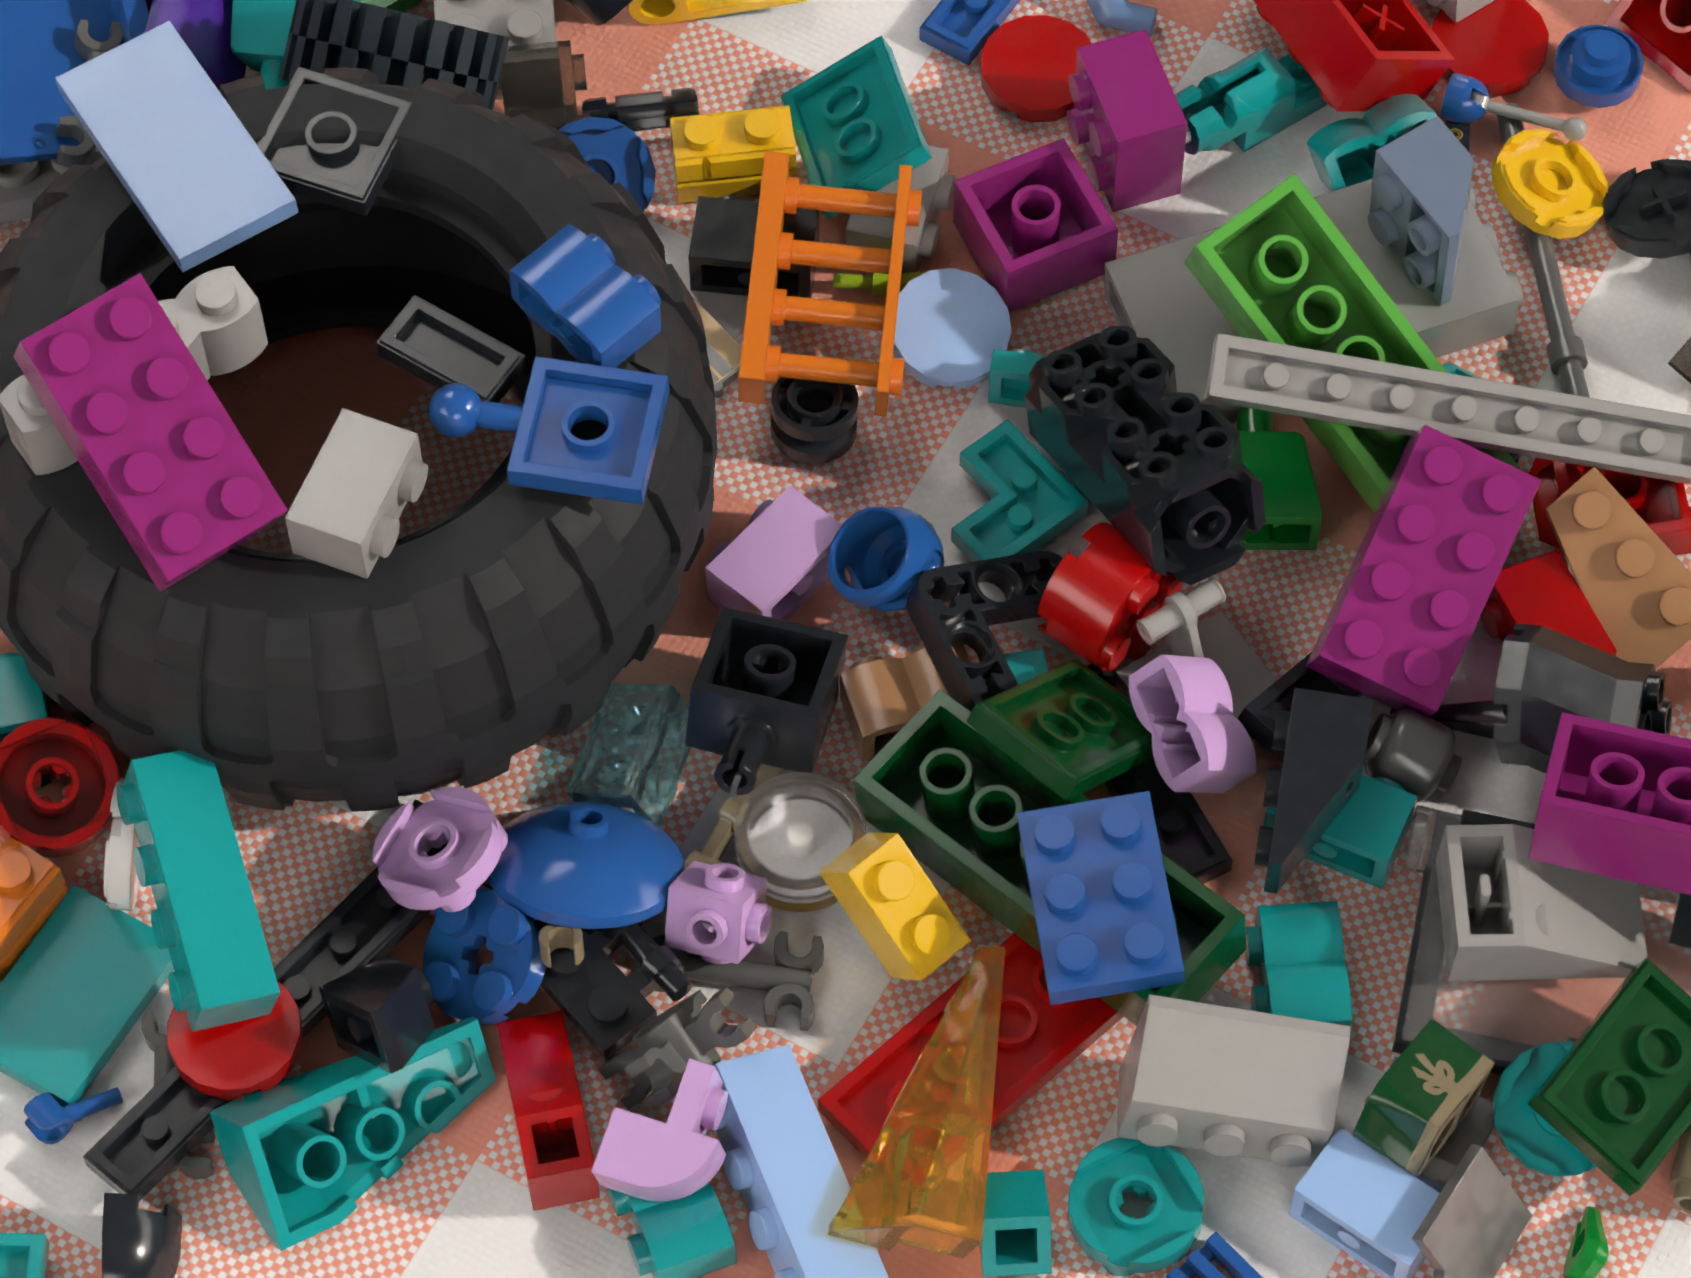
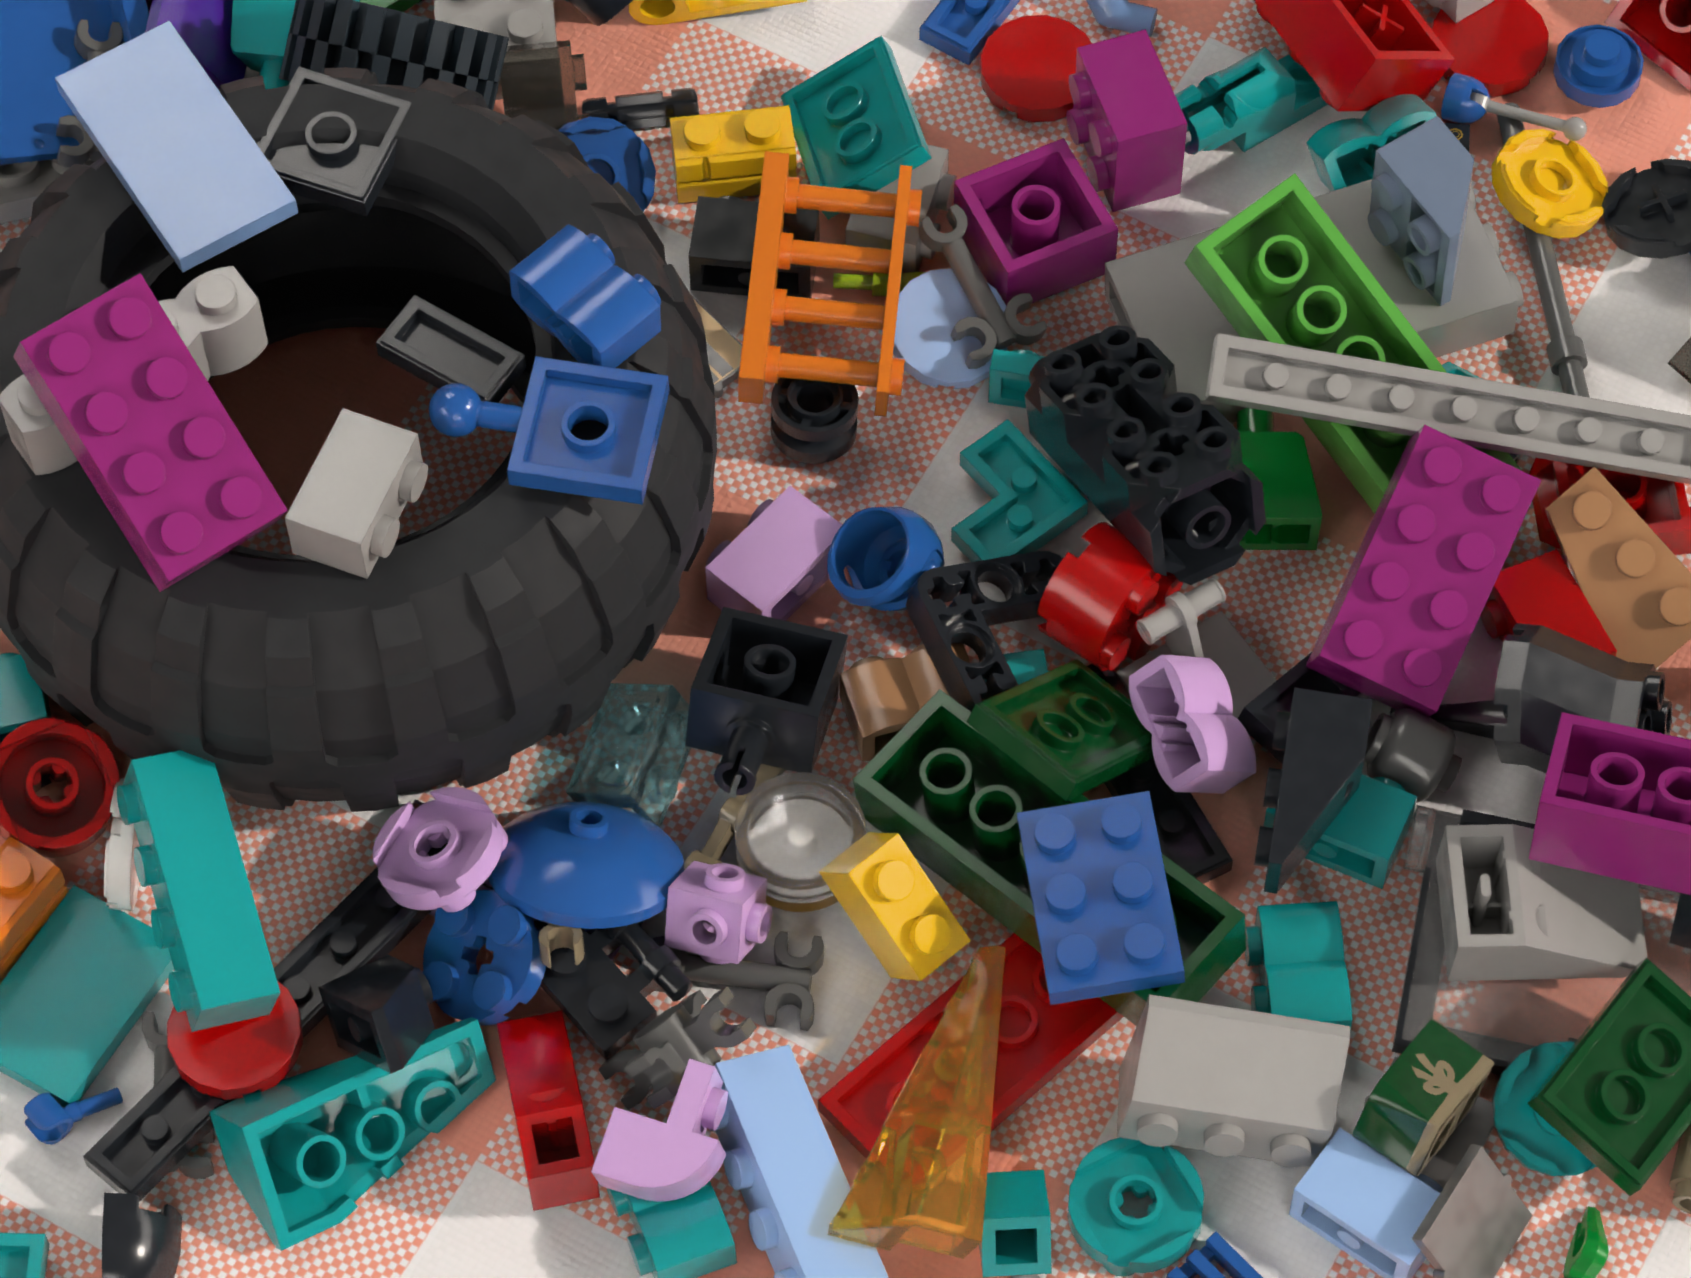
(991, 325): none -> dark grey bar

